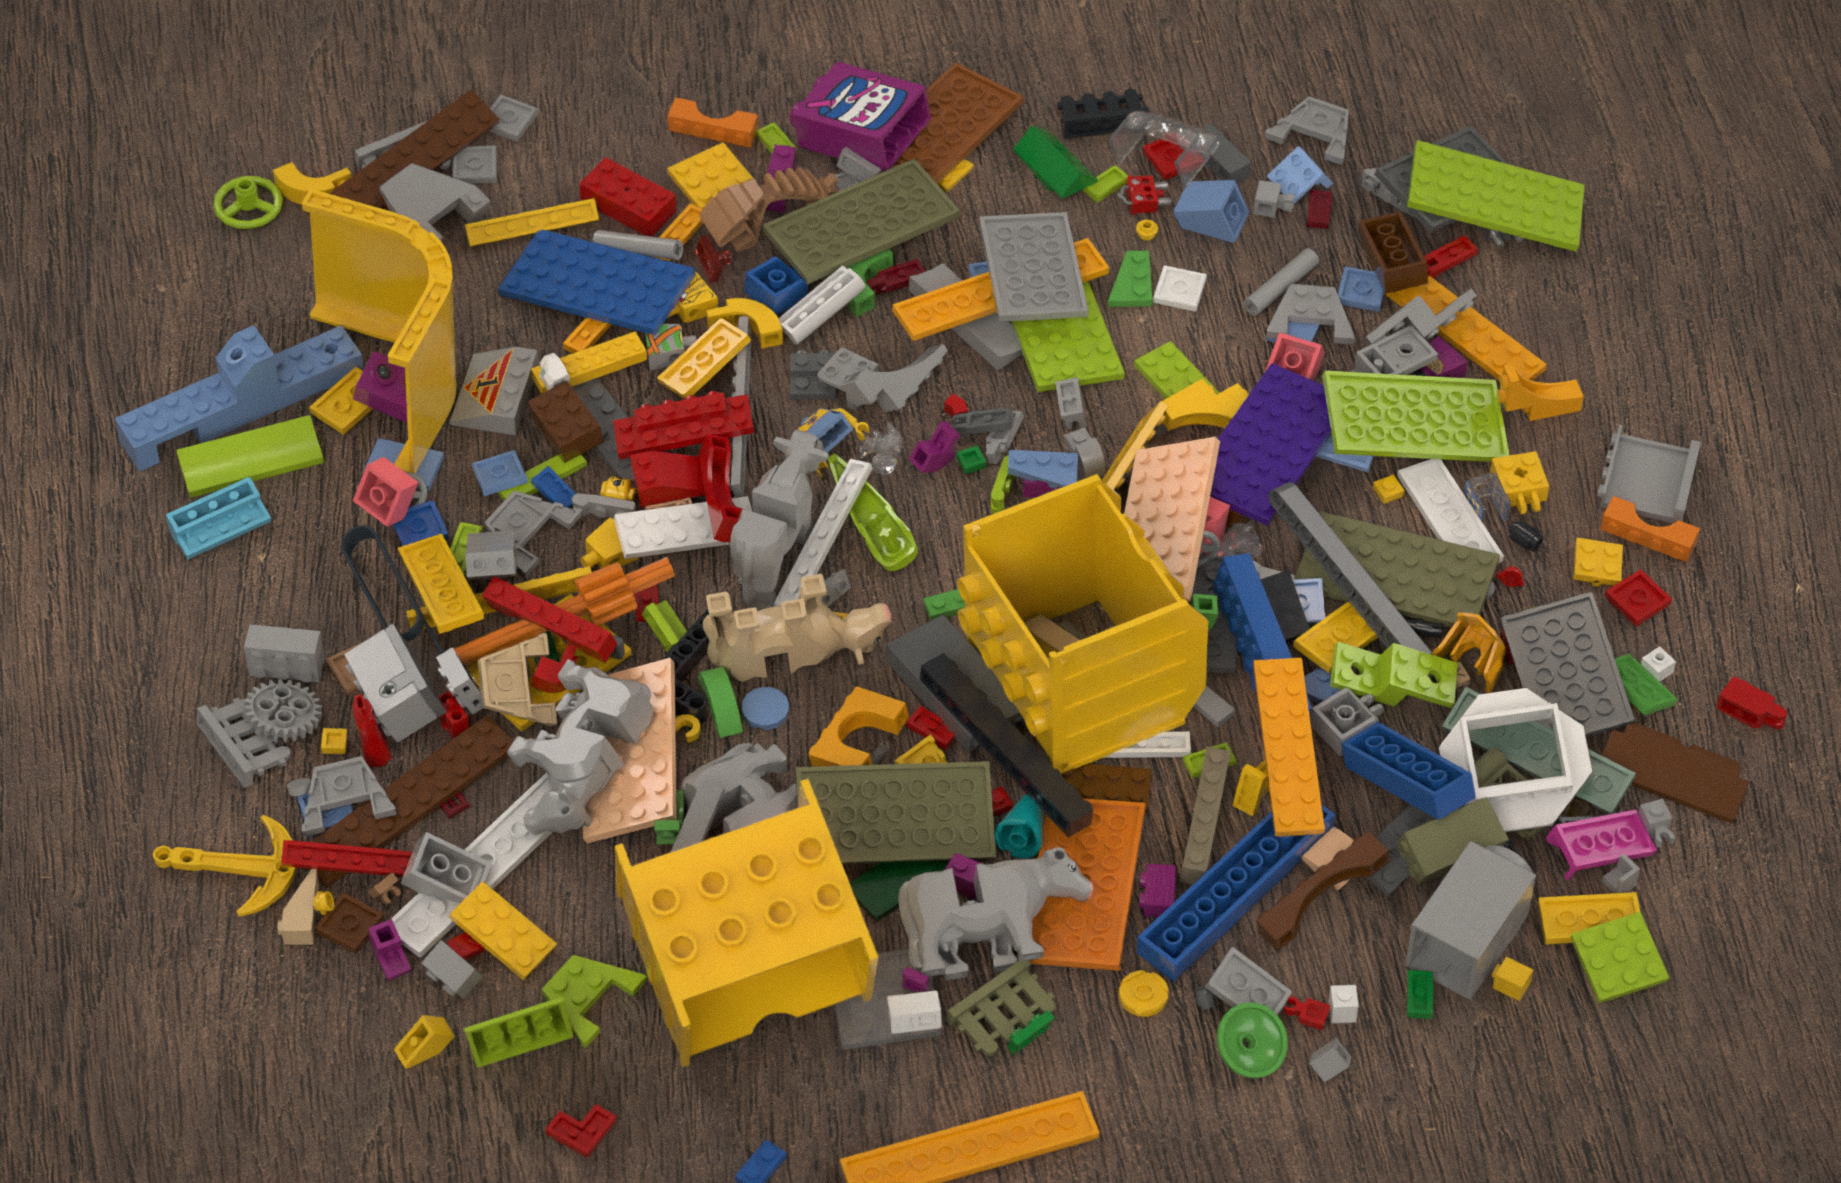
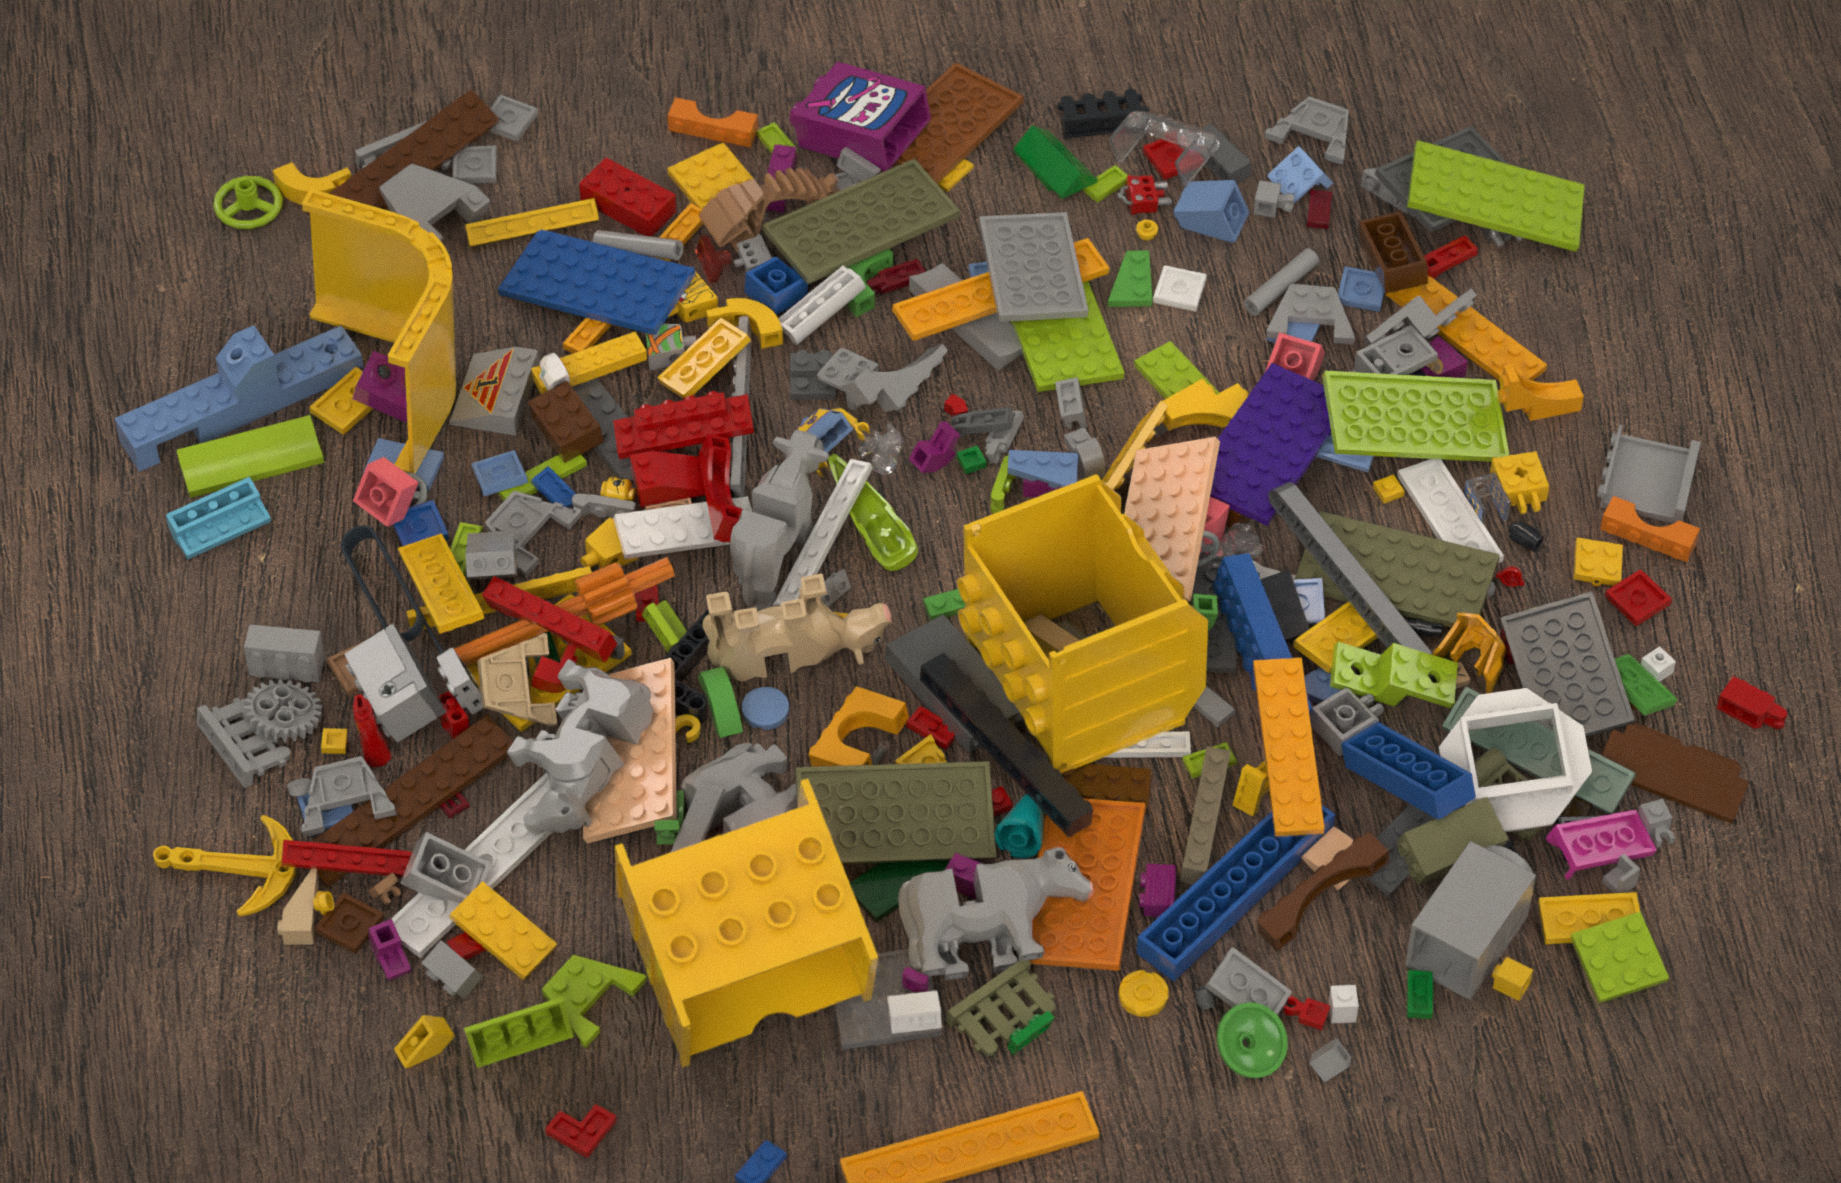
(752, 253): none -> light grey piece

